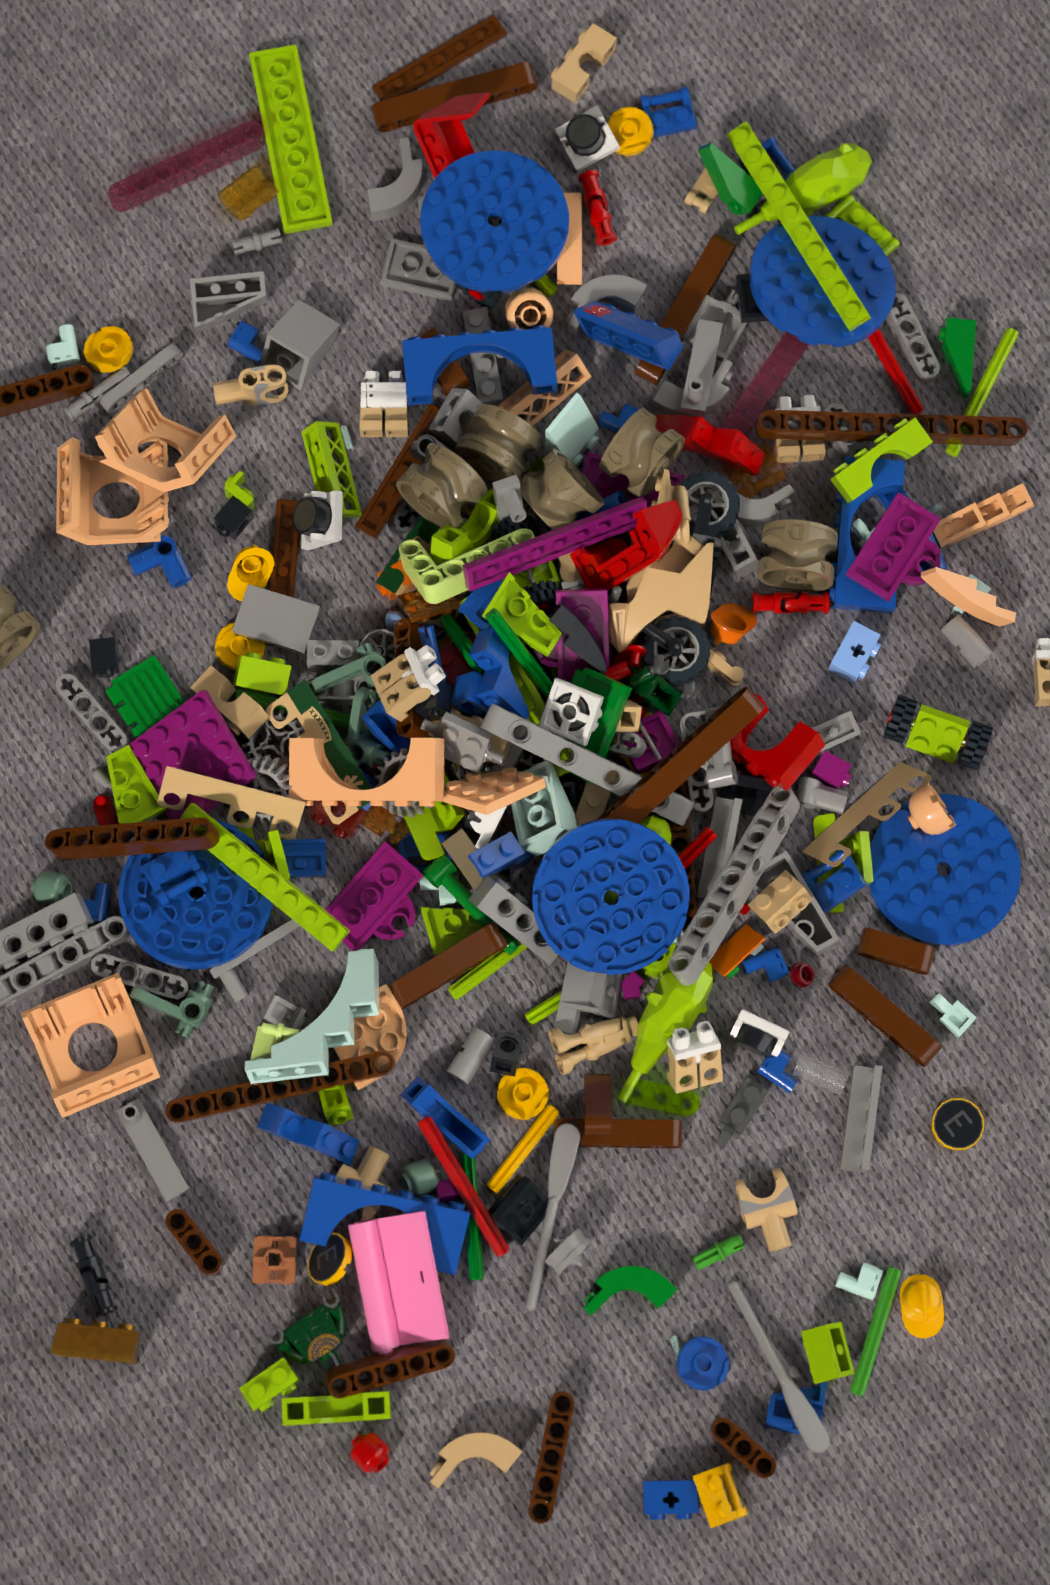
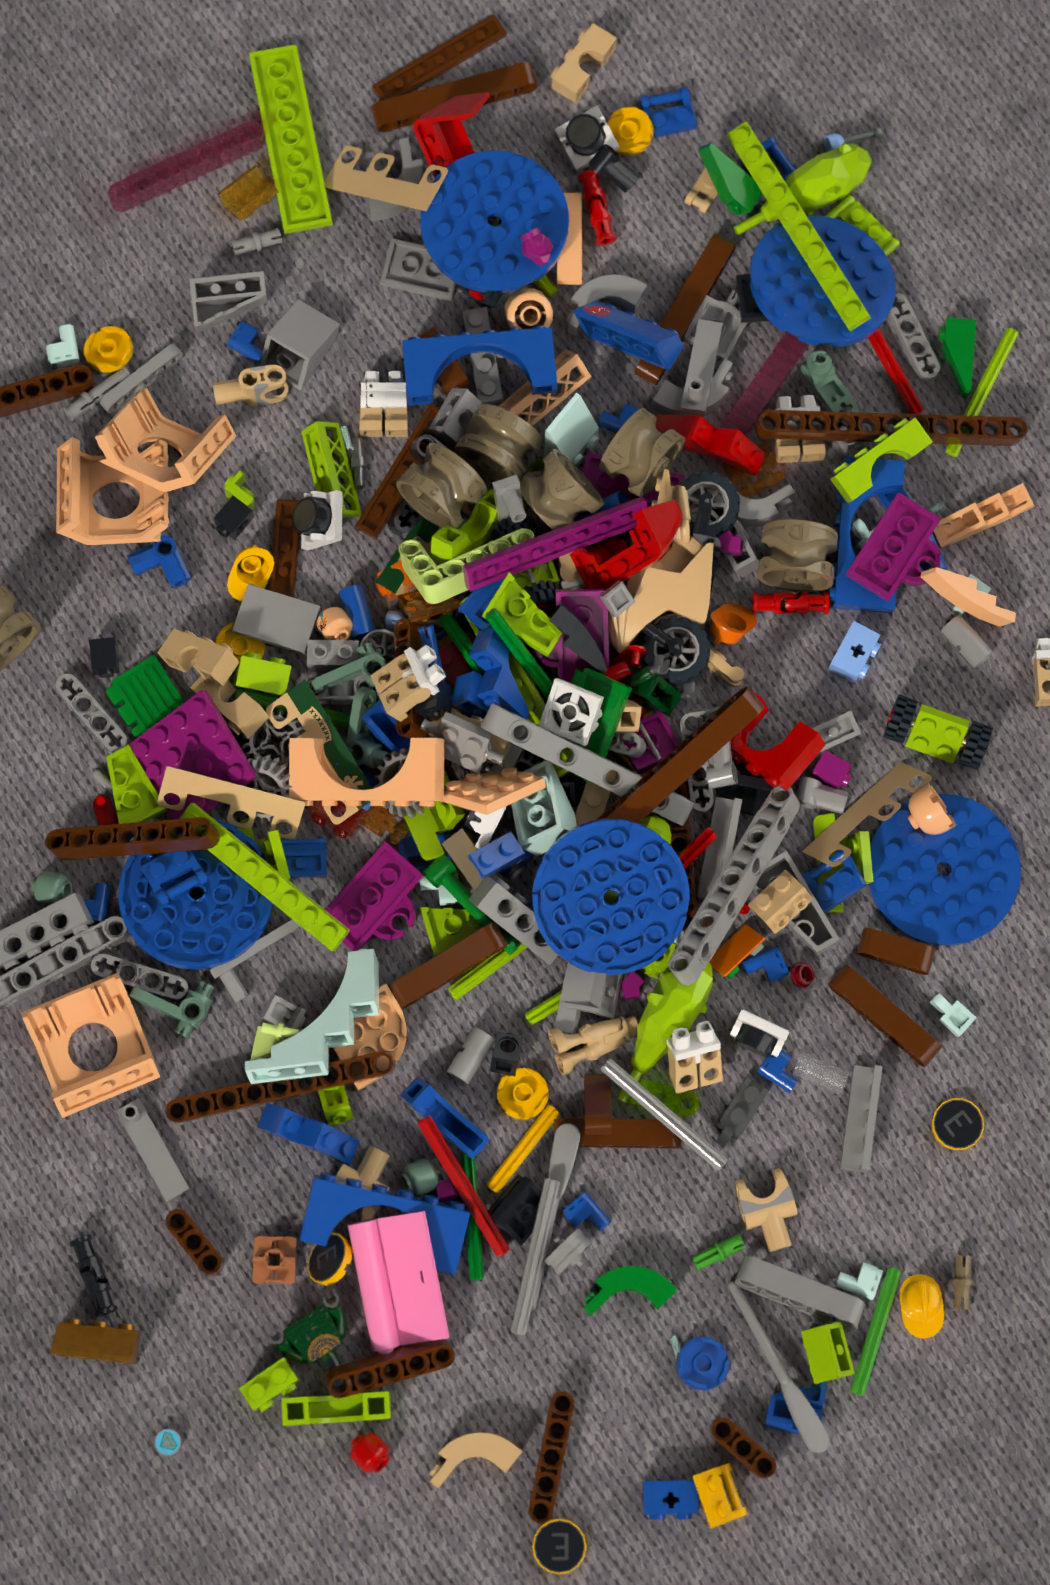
(168, 1442): none -> tile
(211, 660): none -> tan arch
(334, 624): none -> light nougat head
(357, 609): none -> blue pin
(358, 463): none -> flat silver bar
(377, 186): none -> tan piece
(535, 1256): none -> light grey axle
(536, 247): none -> magenta rock
(559, 1546): none -> black tile
(584, 1208): none -> blue piece
(609, 164): none -> black piece
(617, 598): none -> light grey tile
(664, 1114): none -> light grey axle
(730, 544): none -> magenta piece
(799, 1292): none -> light grey beam
(822, 378): none -> sand green piece
(834, 141): none -> hinge
(962, 1282): none -> dark tan pin

